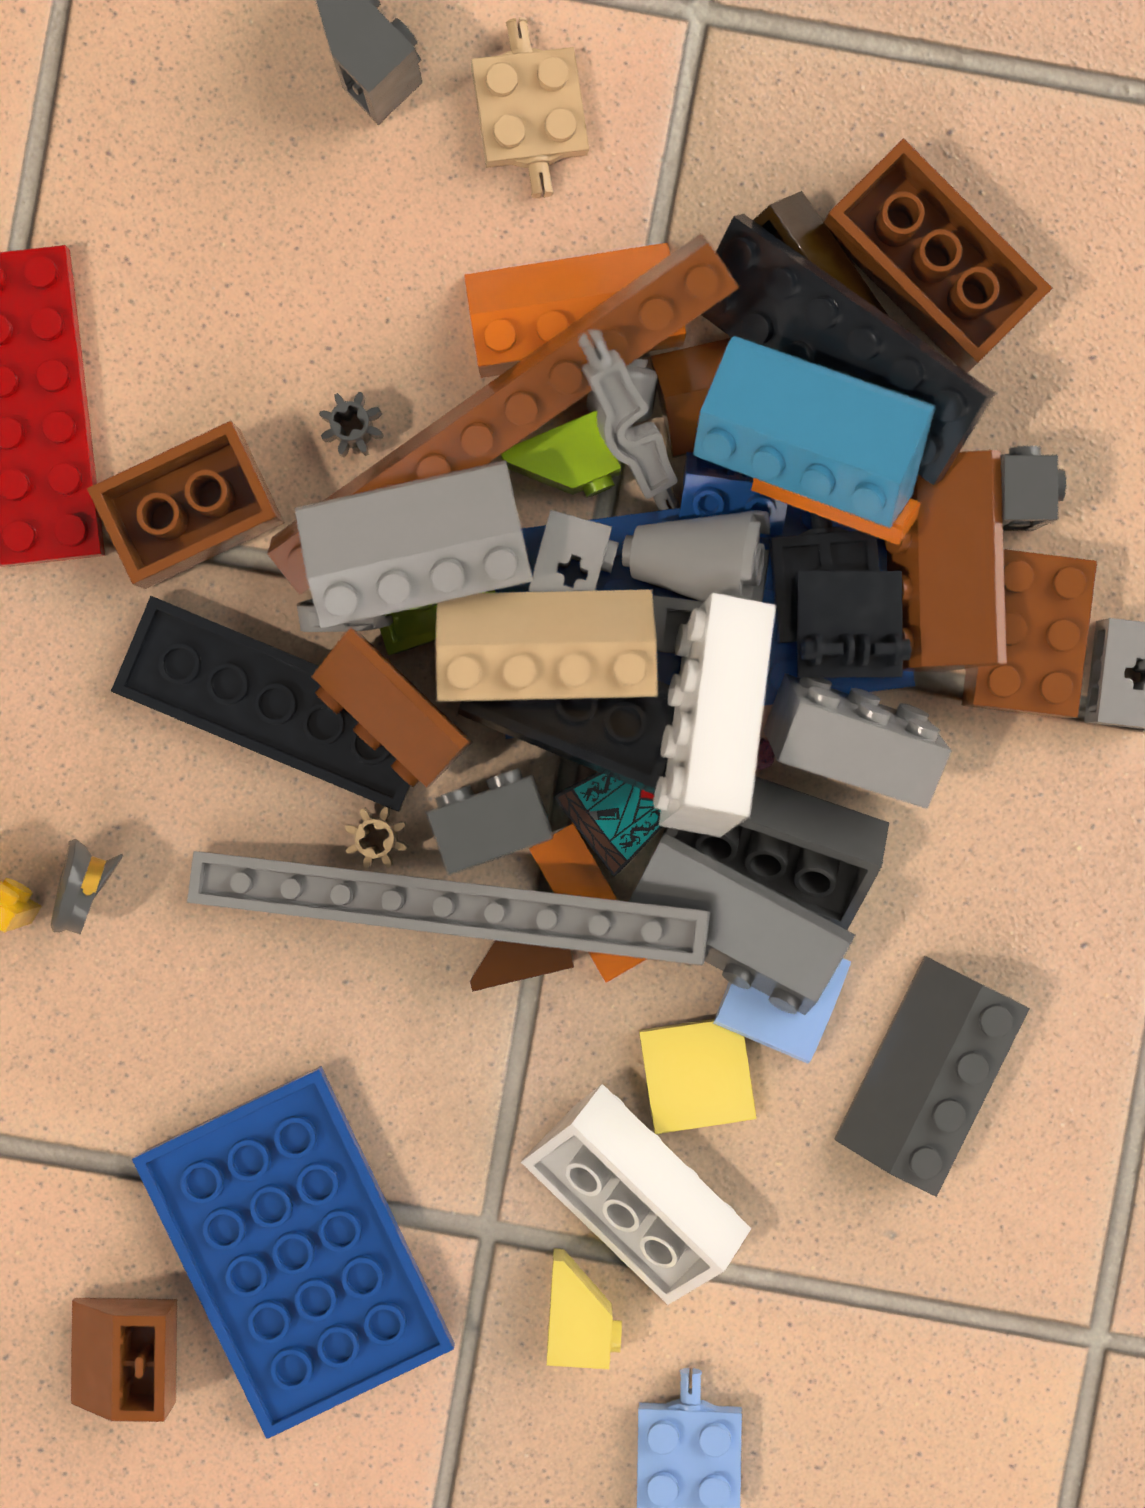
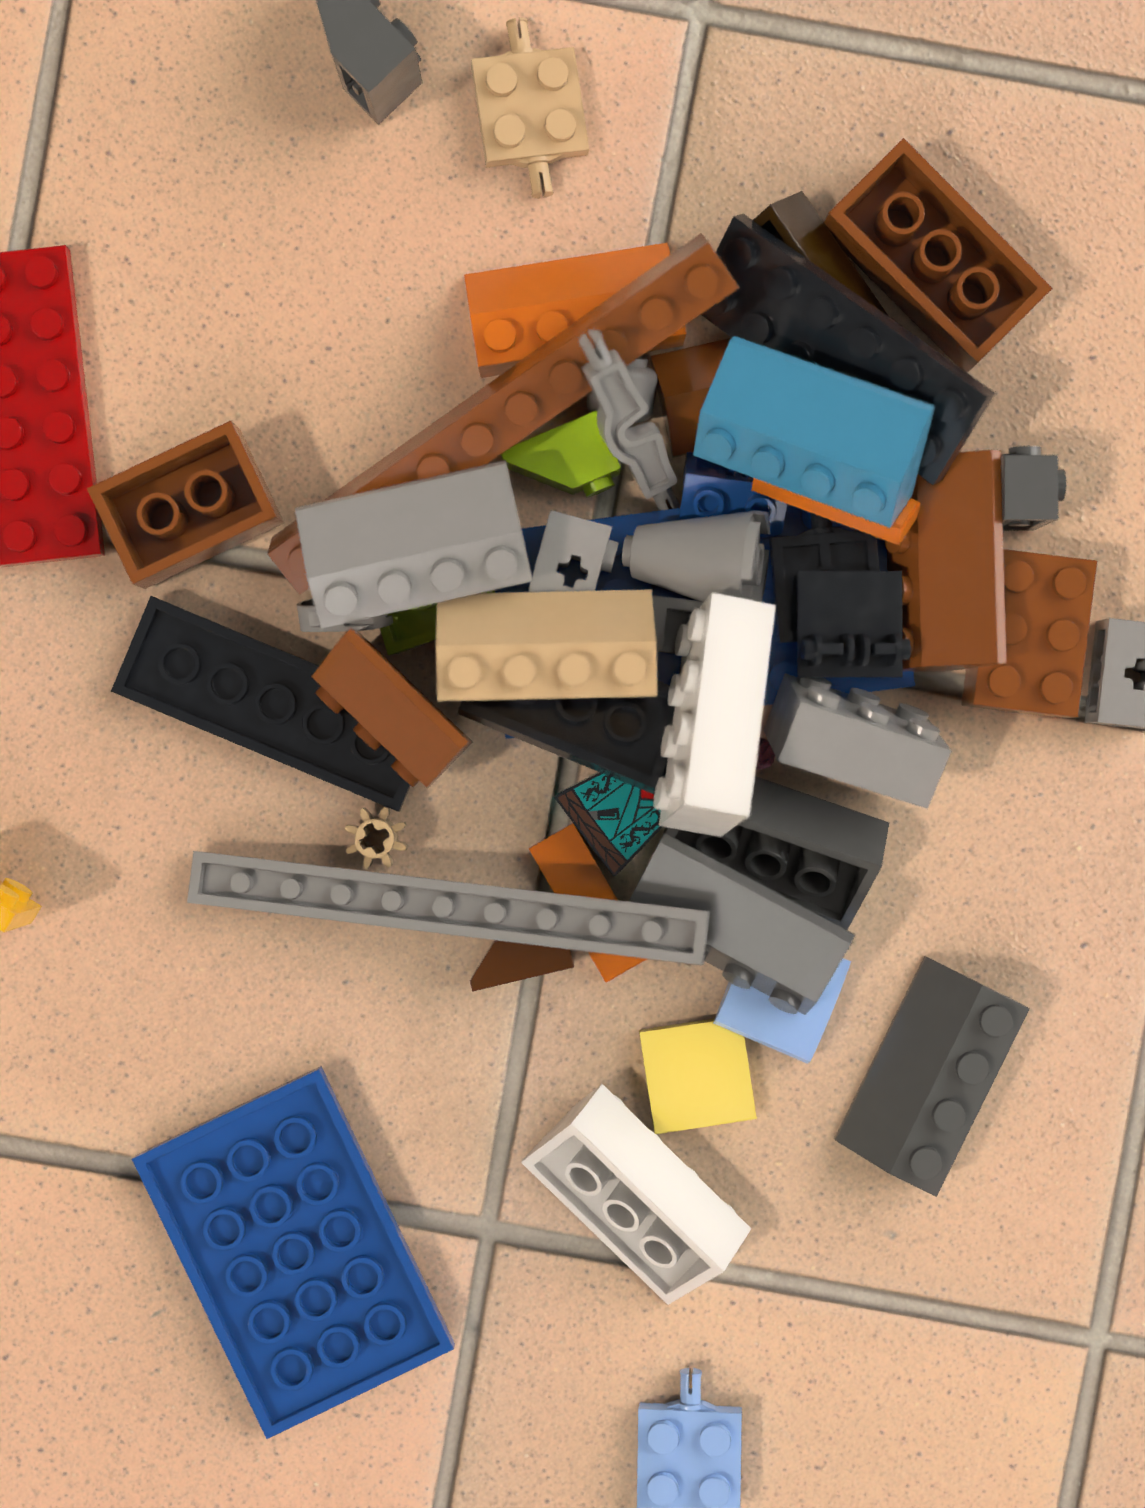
(78, 886): dark grey piece -> none
(124, 1357): dark orange slope -> none
(345, 411): dark grey gear -> none
(489, 823): dark grey brick -> none
(579, 1319): light yellow slope -> none

